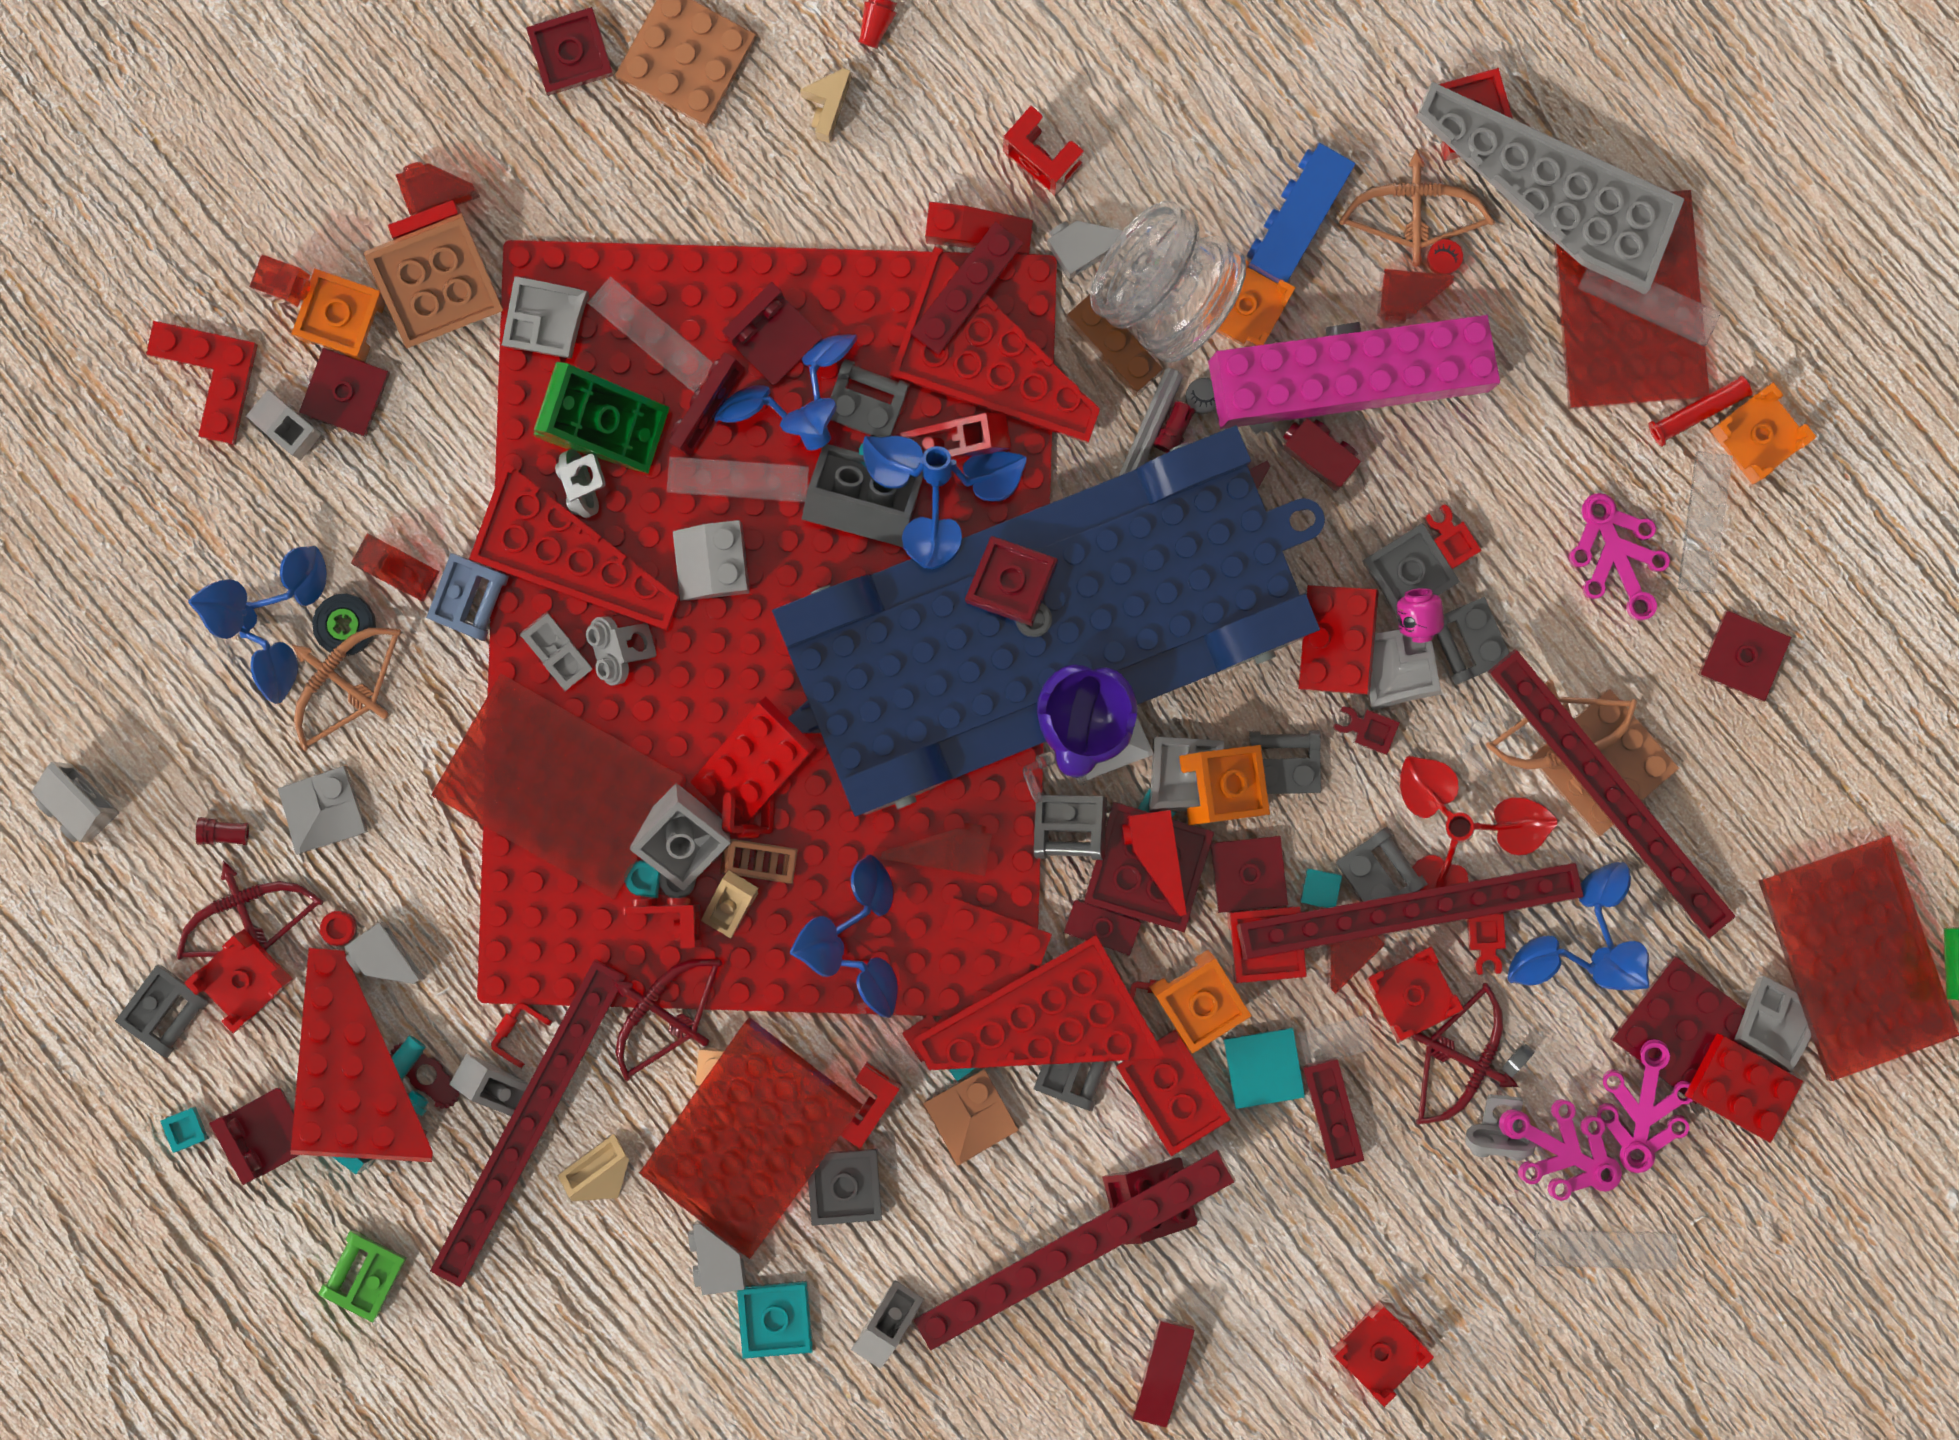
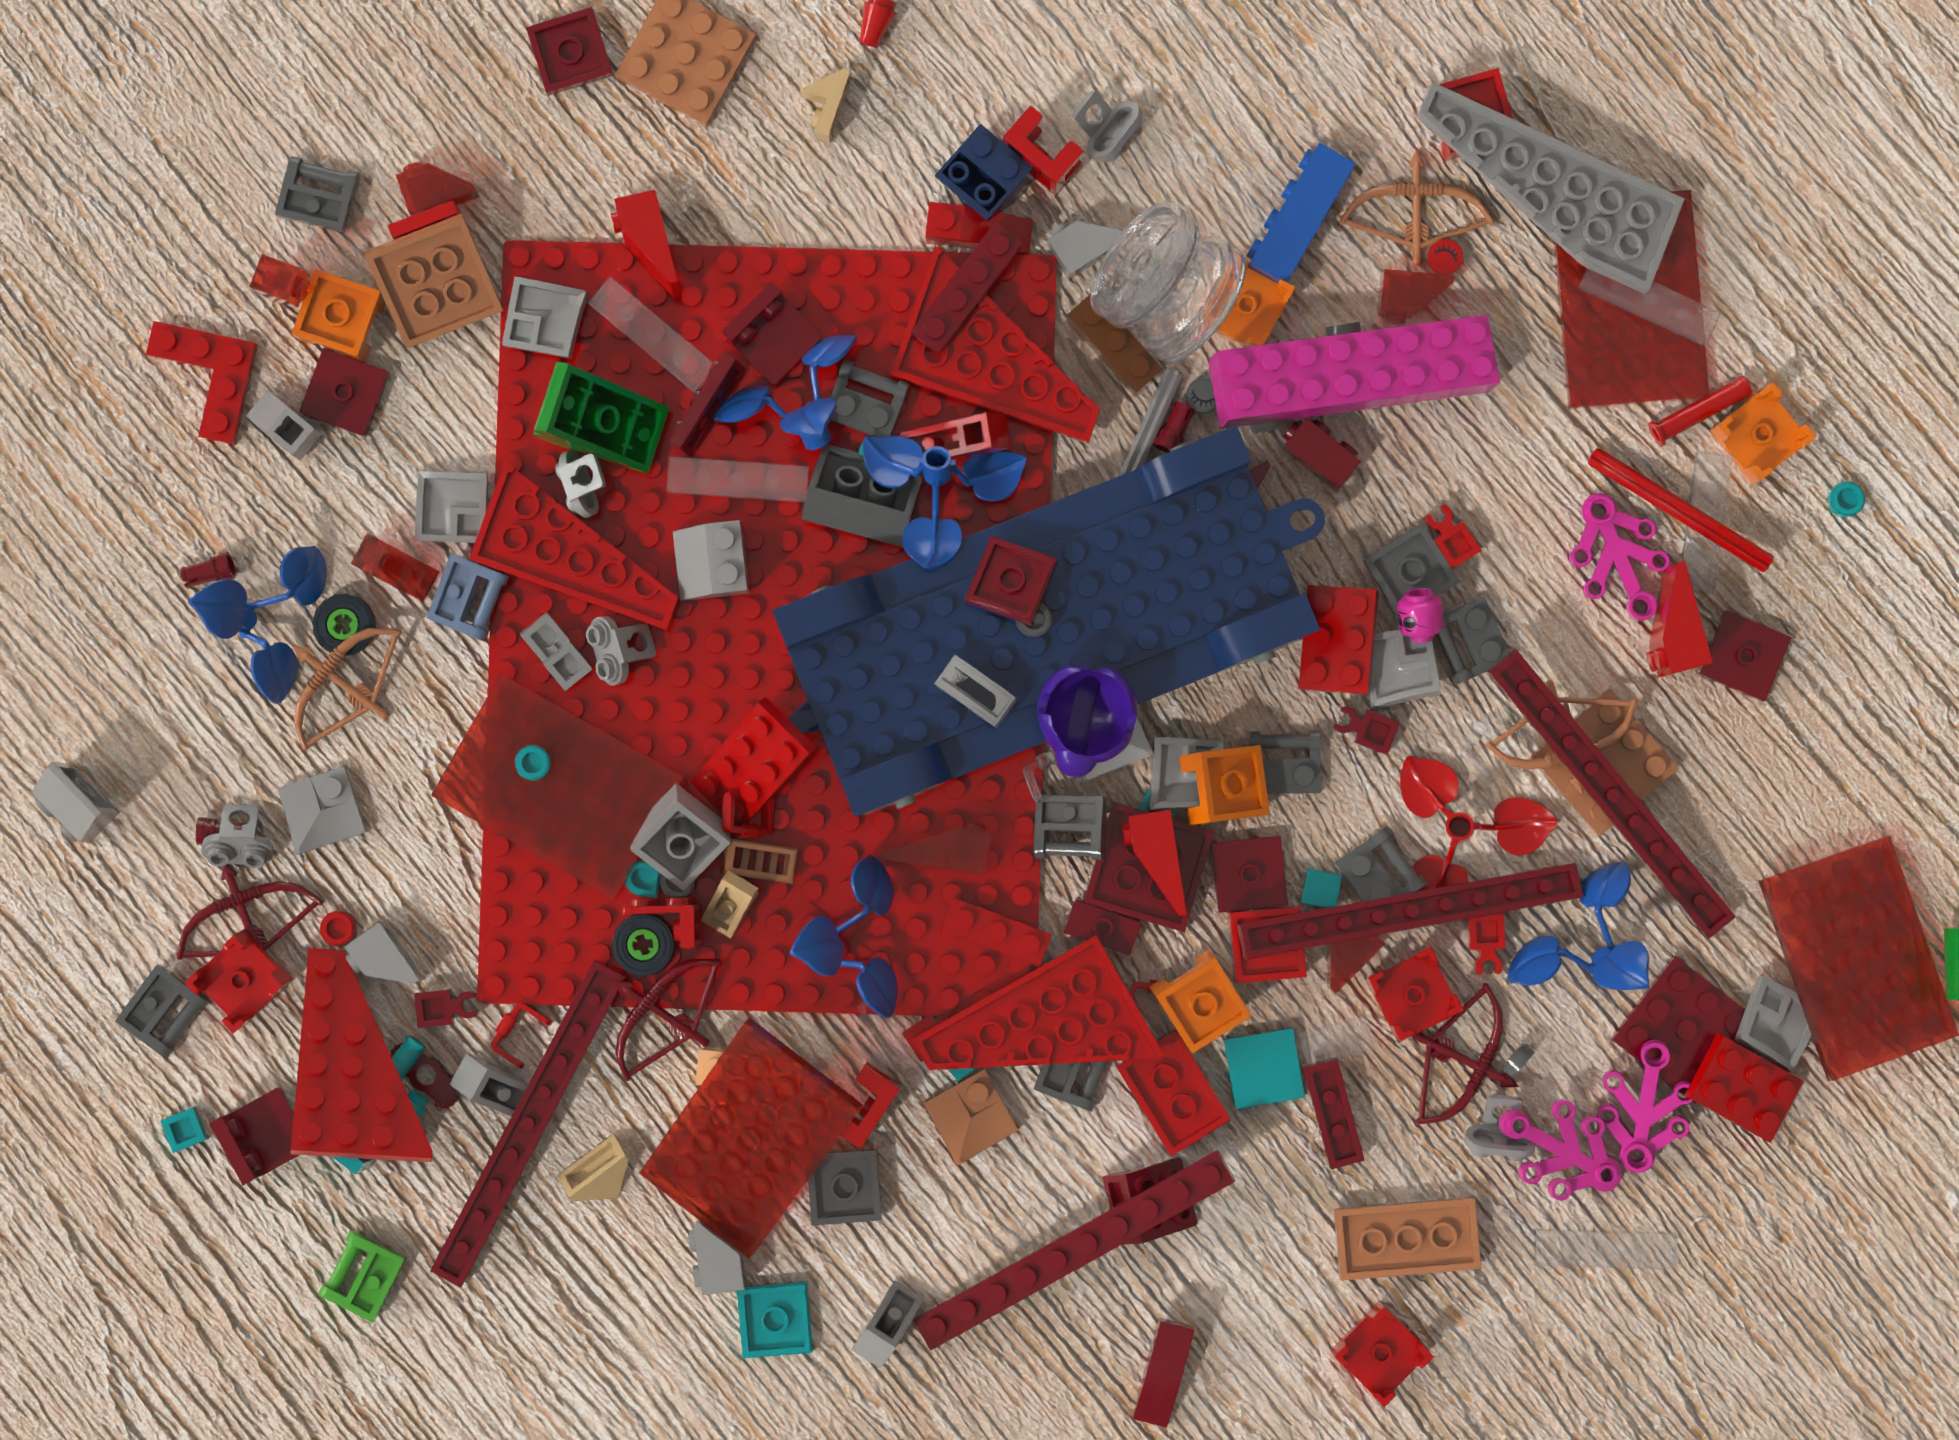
(217, 568): none -> dark red pin
(237, 846): none -> light grey bracket
(315, 205): none -> dark grey plate
(438, 1007): none -> dark red plate
(450, 506): none -> light grey plate
(533, 762): none -> teal tile
(634, 960): none -> black bush
(645, 236): none -> red slope
(975, 691): none -> light grey slope
(986, 174): none -> dark blue slope
(1112, 128): none -> light grey bracket
(1407, 1238): none -> nougat plate
(1677, 629): none -> red slope
(1680, 510): none -> red axle
(1846, 499): none -> teal tile

